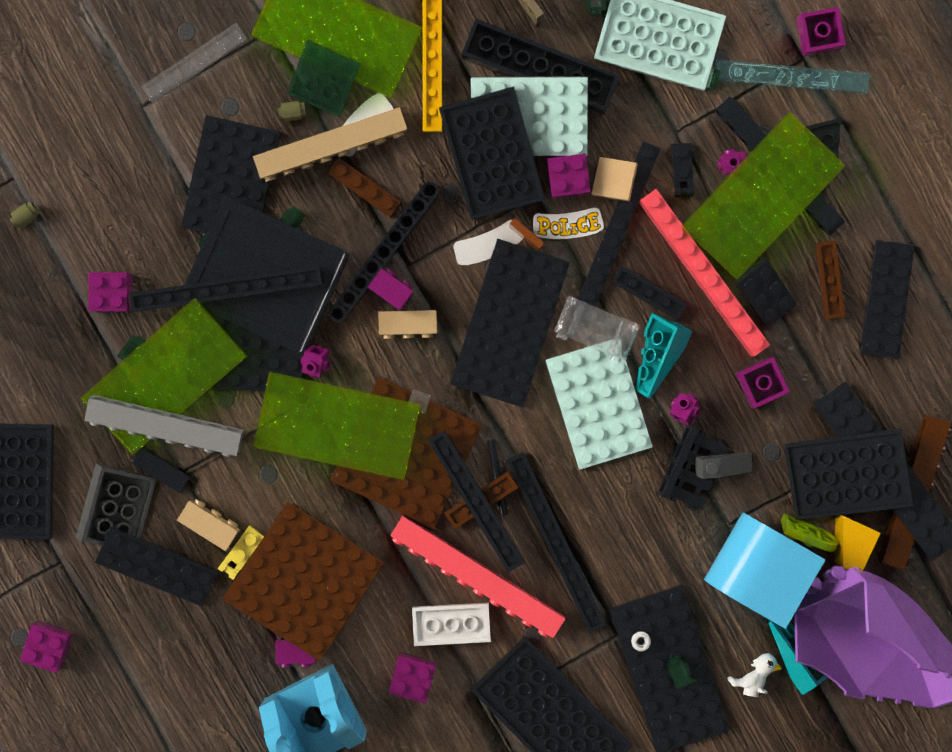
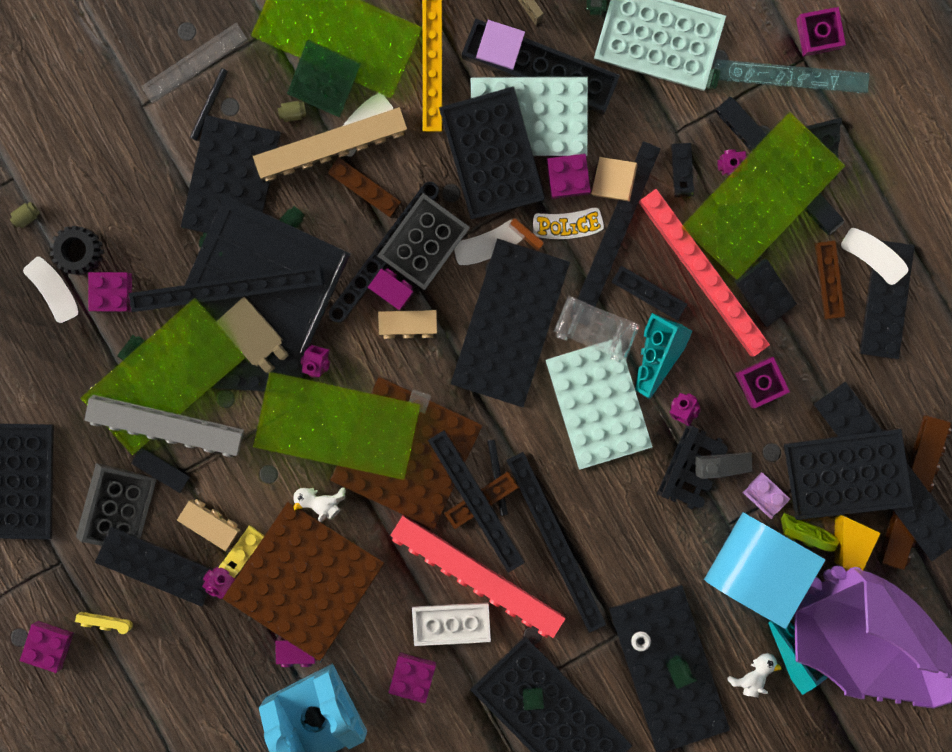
(52, 288): none -> white sticker
(61, 246): none -> black tyre
(105, 622): none -> light yellow plate
(208, 104): none -> black bar
(217, 582): none -> magenta brick
(252, 334): none -> dark tan tile
(323, 505): none -> white animal
(423, 241): none -> dark grey slope
(500, 44): none -> lavender tile
(533, 699): none -> clear green plate
(766, 495): none -> lavender plate
(875, 254): none -> white sticker

